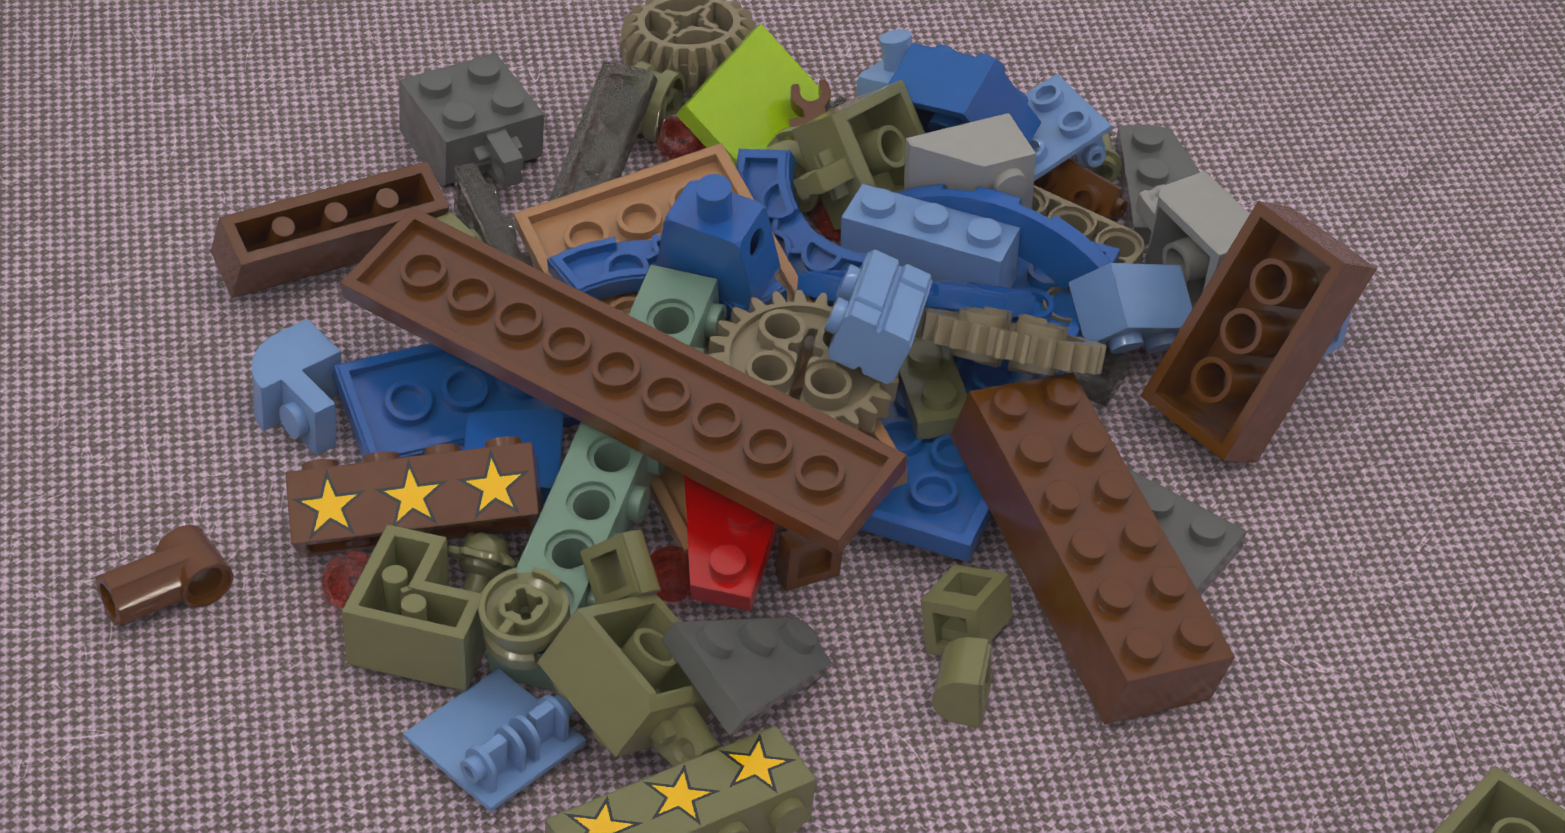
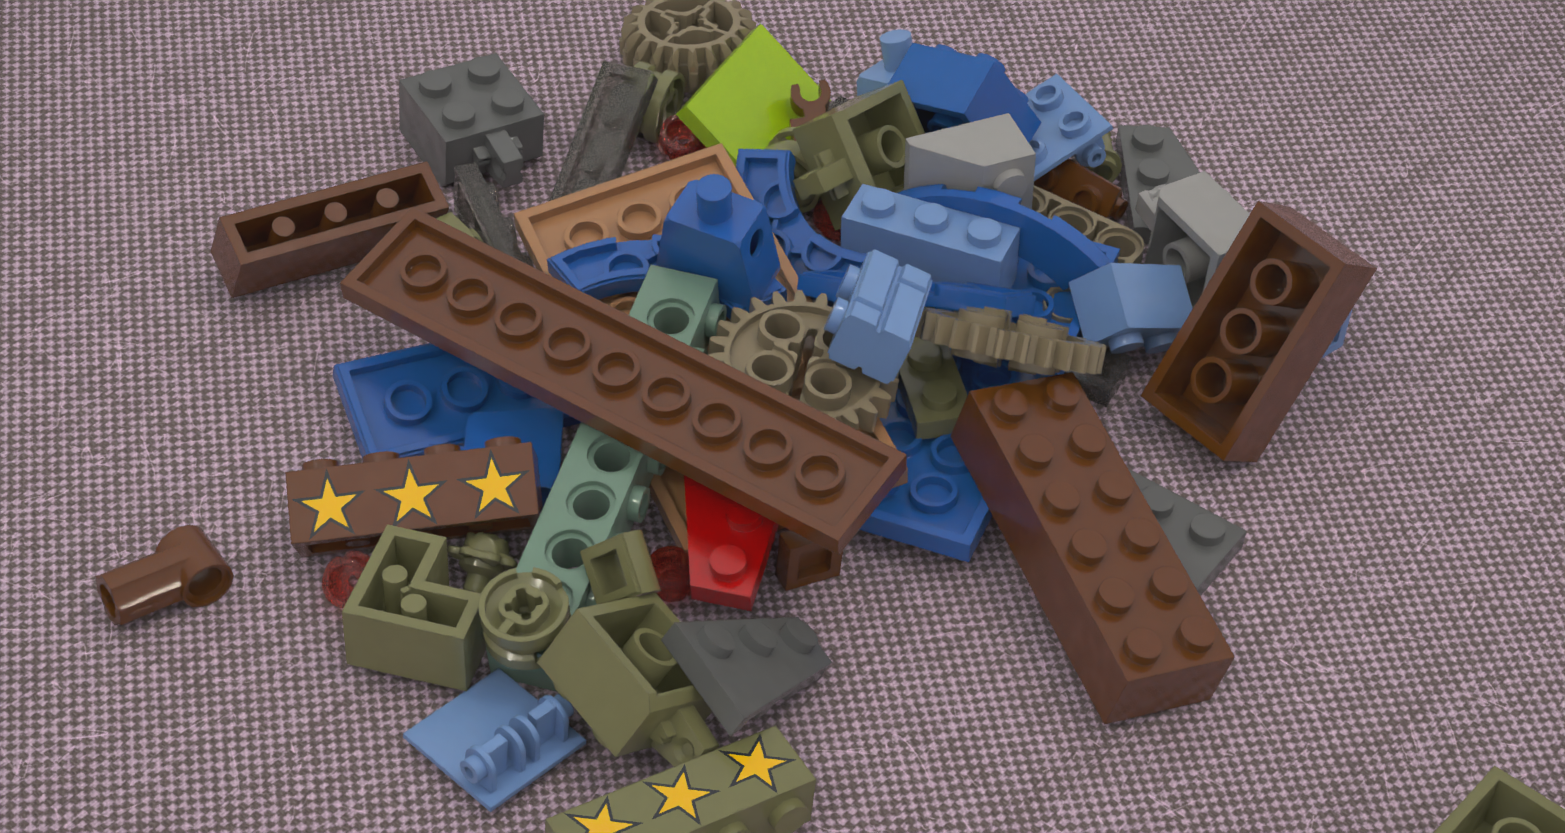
(296, 385): medium blue brick -> none
(964, 681): olive brick -> none
(965, 605): olive brick -> none

